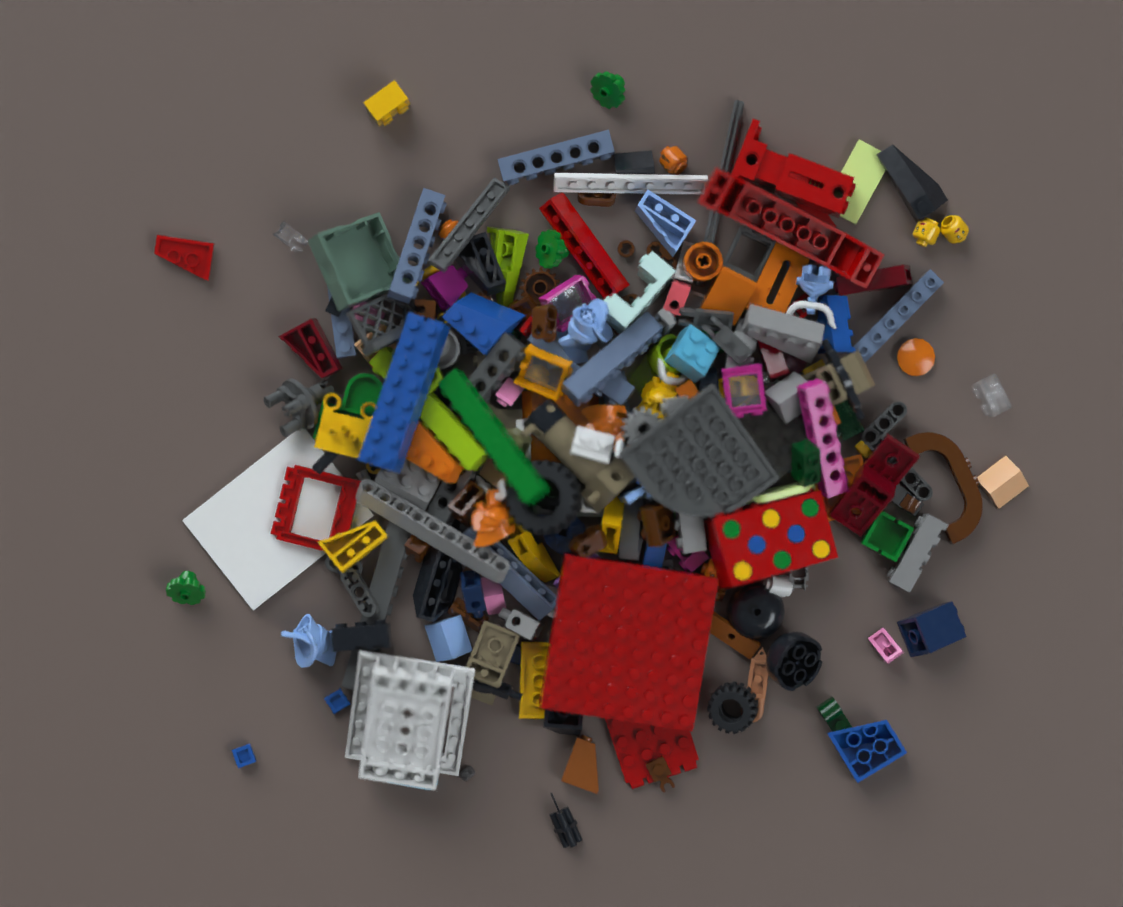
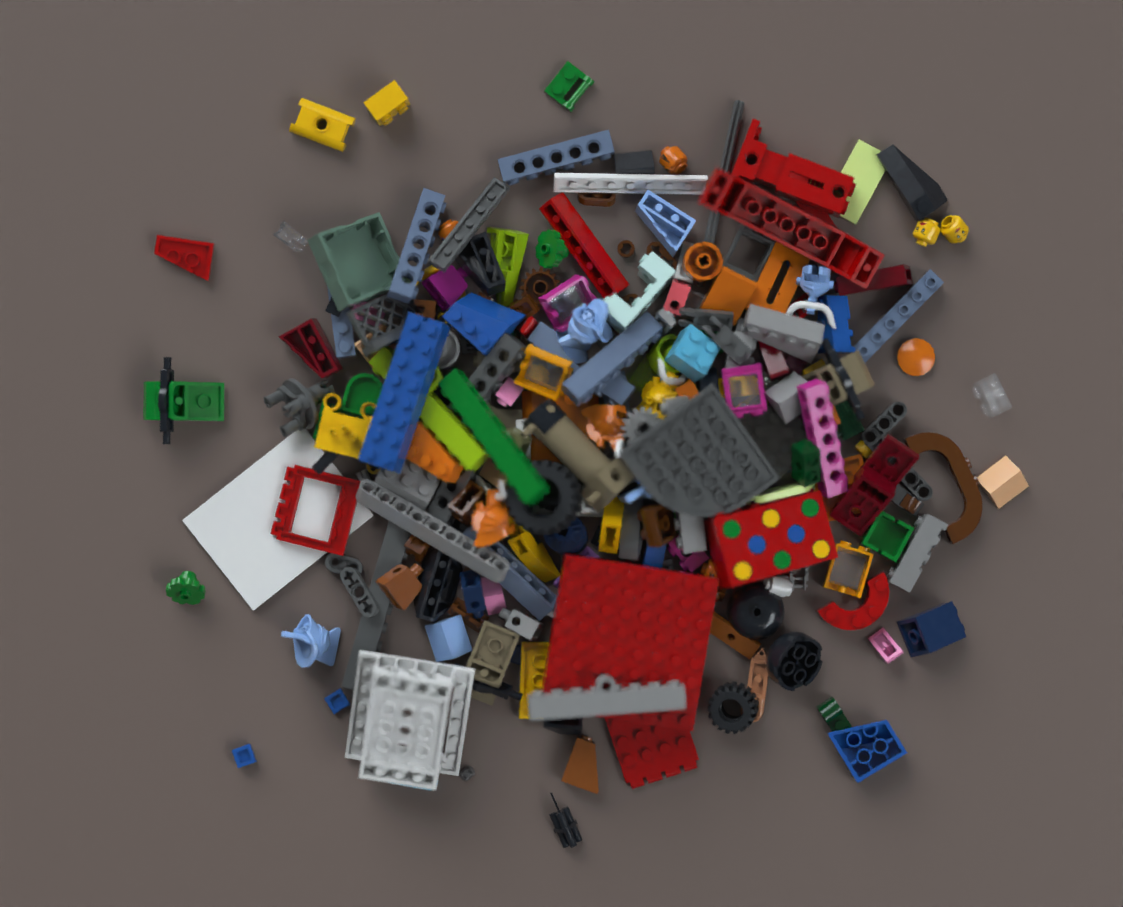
(181, 401): none -> green piece
(312, 114): none -> yellow piece
(351, 546): yellow wedge -> none
(361, 636): black wedge -> none
(401, 585): none -> dark orange torso
(544, 320): reddish brown piece -> none
(564, 82): none -> green plate
(588, 541): reddish brown piece -> none
(592, 445): white plate -> none
(606, 701): none -> light grey hinge
(608, 89): green plant -> none
(659, 771): reddish brown plate -> none
(848, 571): none -> window
(866, 613): none -> red brick

